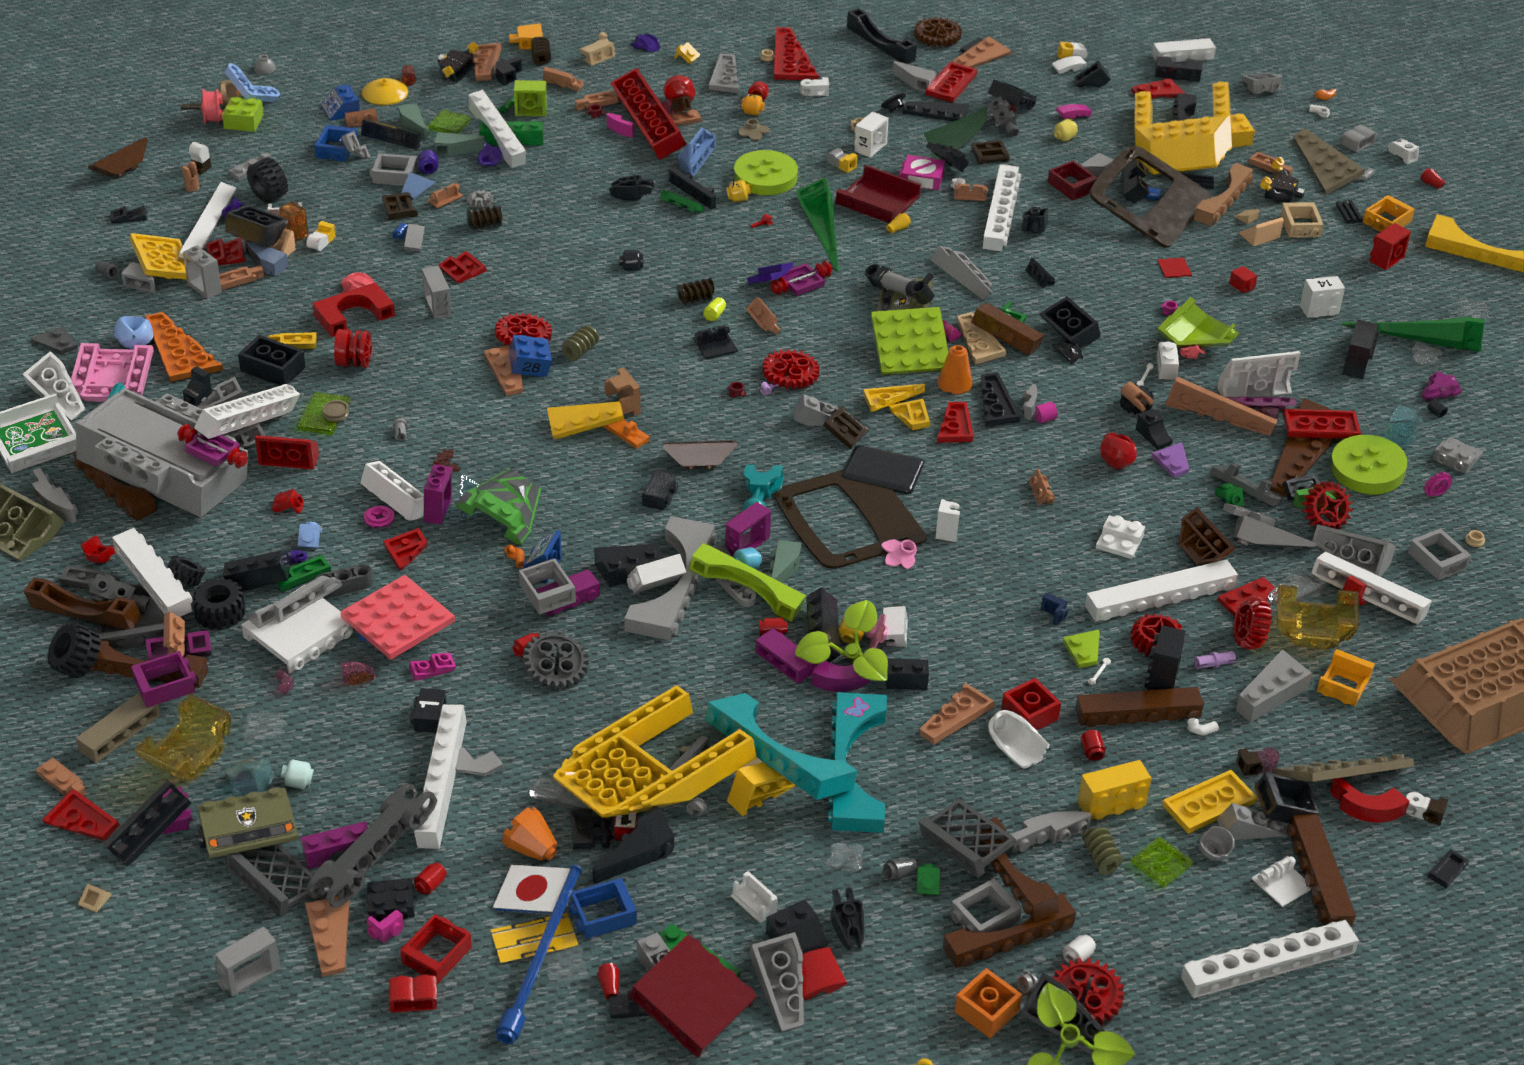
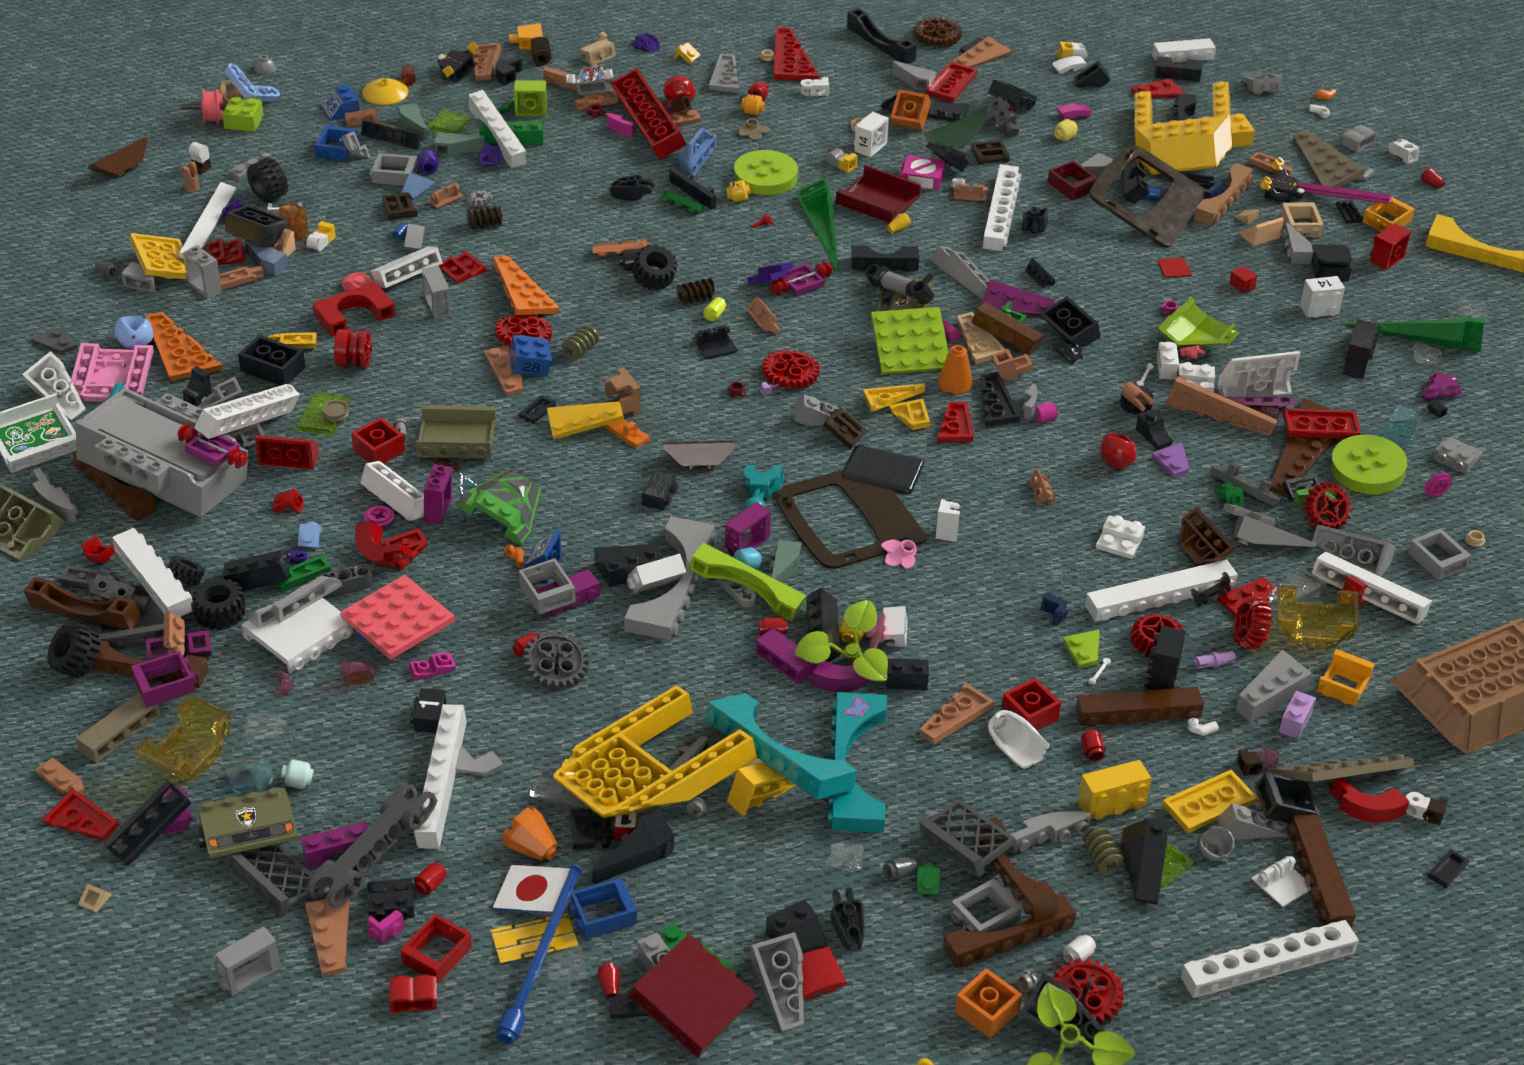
(122, 215): black slope -> none
(369, 543): none -> red arch
(378, 441): none -> red brick
(406, 266): none -> white brick
(456, 431): none -> olive panel
(521, 290): none -> orange wing
(539, 411): none -> black tile
(591, 80): none -> torso
(603, 249): none -> orange wing
(659, 258): none -> black tyre
(754, 897): white hinge -> none
(904, 259): none -> black arch
(910, 109): none -> orange brick
(1011, 367): none -> nougat brick
(1022, 301): none -> magenta wing
(1144, 856): none -> black wedge
(1201, 375): none -> white plate
(1216, 189): none -> dark blue bracket
(1218, 588): none -> black piece
(1297, 714): none -> lavender brick
(1298, 247): none -> light grey slope
(1331, 261): none -> black brick
(1345, 193): none -> dark pink axle

